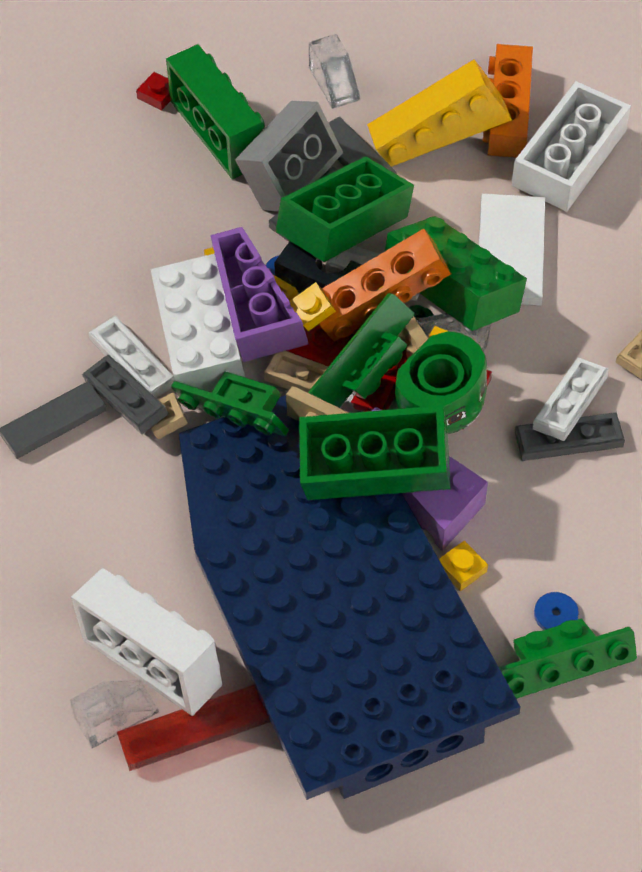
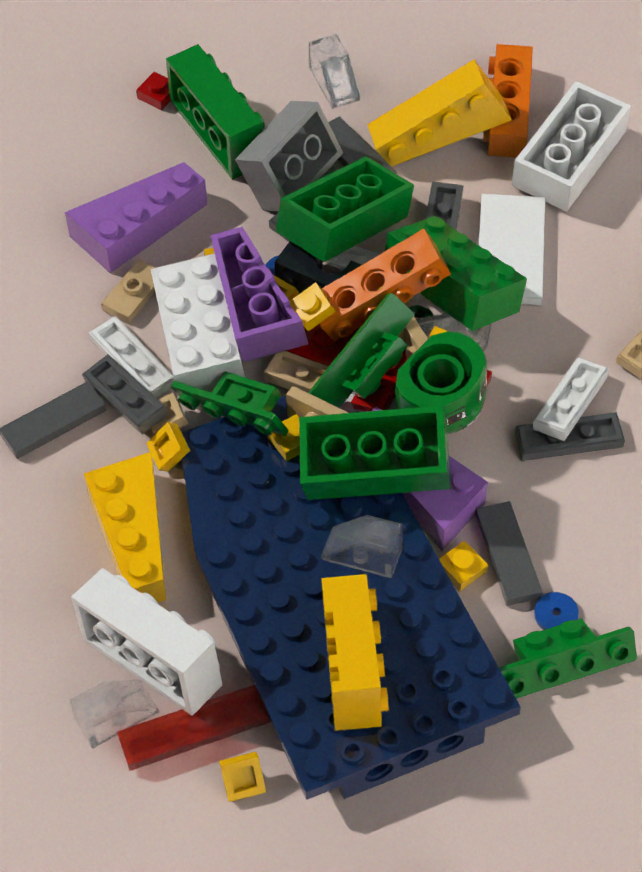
(129, 520): none -> yellow wedge
(130, 293): none -> tan plate
(137, 215): none -> medium lavender wedge
(168, 446): none -> yellow plate
(242, 776): none -> yellow plate
(290, 444): none -> yellow plate
(352, 652): none -> yellow wedge
(366, 545): none -> clear slope
(445, 202): none -> dark grey plate
(508, 553): none -> dark grey tile

